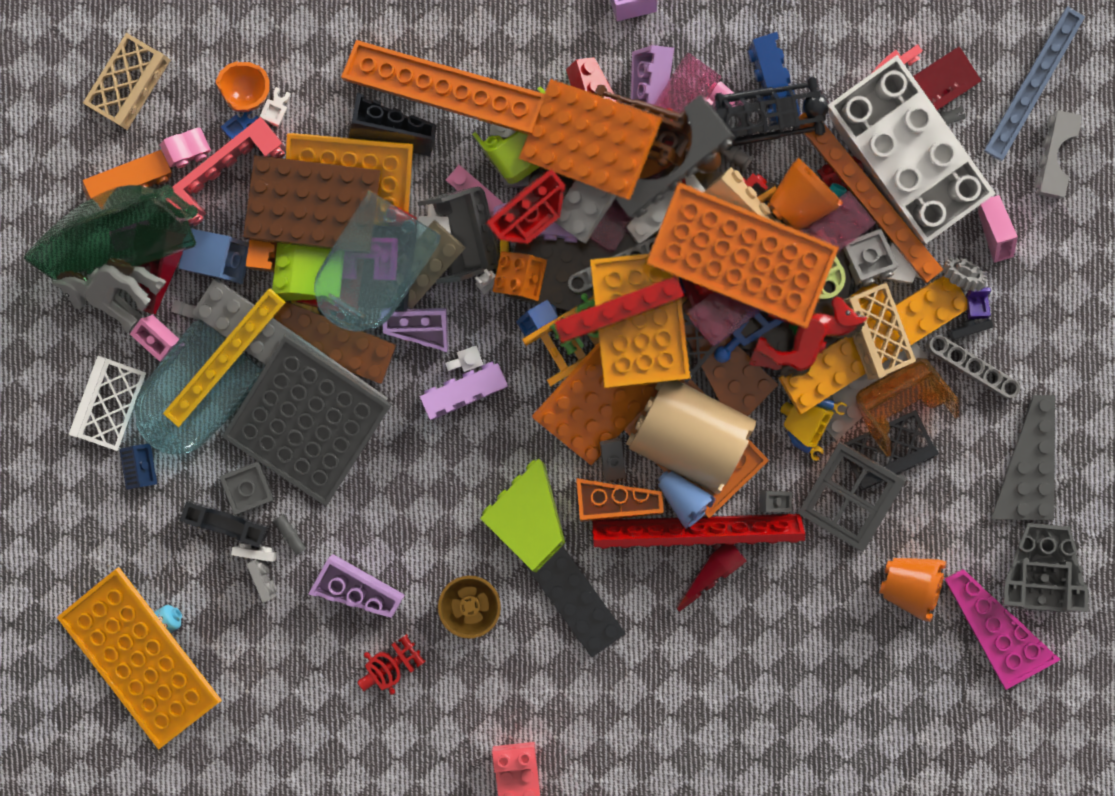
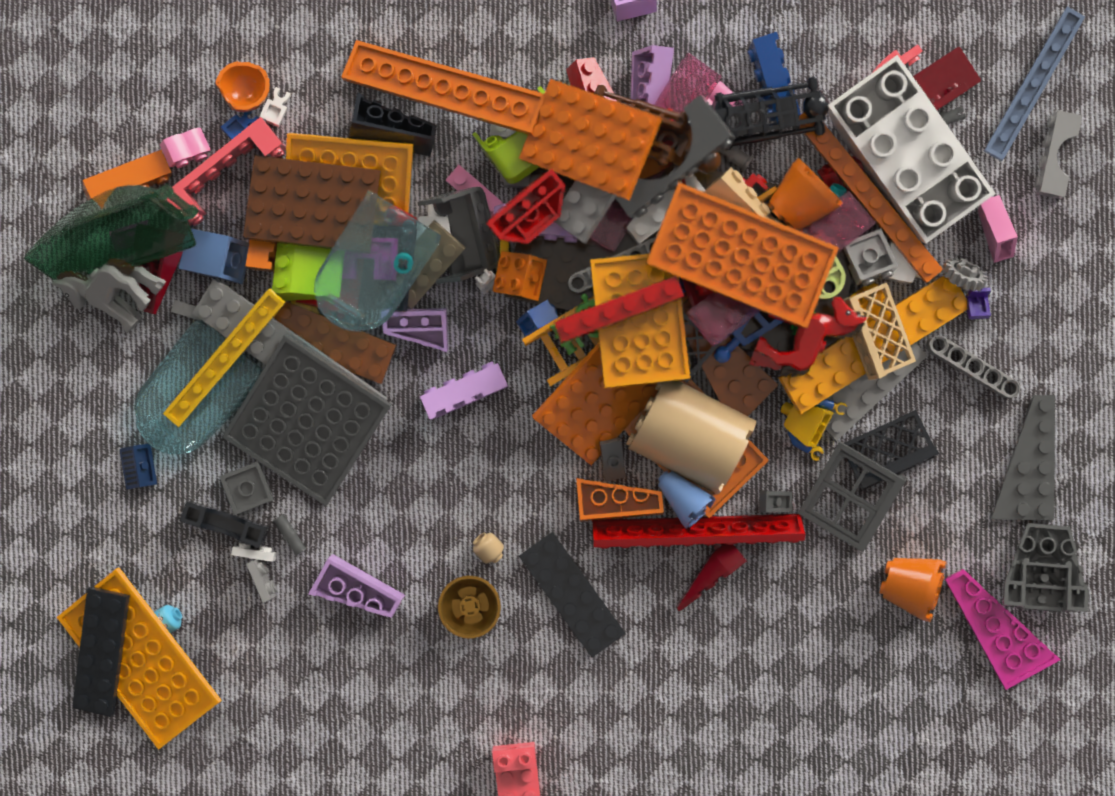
(89, 398): white fence -> none
(100, 651): none -> black plate
(138, 93): tan fence -> none
(154, 337): bright pink brick -> none
(373, 677): red torso -> none
(402, 270): none -> teal bush
(467, 359): white plate -> none
(488, 548): none -> tan head
(527, 517): lime slope -> none
(899, 391): clear orange windscreen -> none
(970, 327): black plate -> none

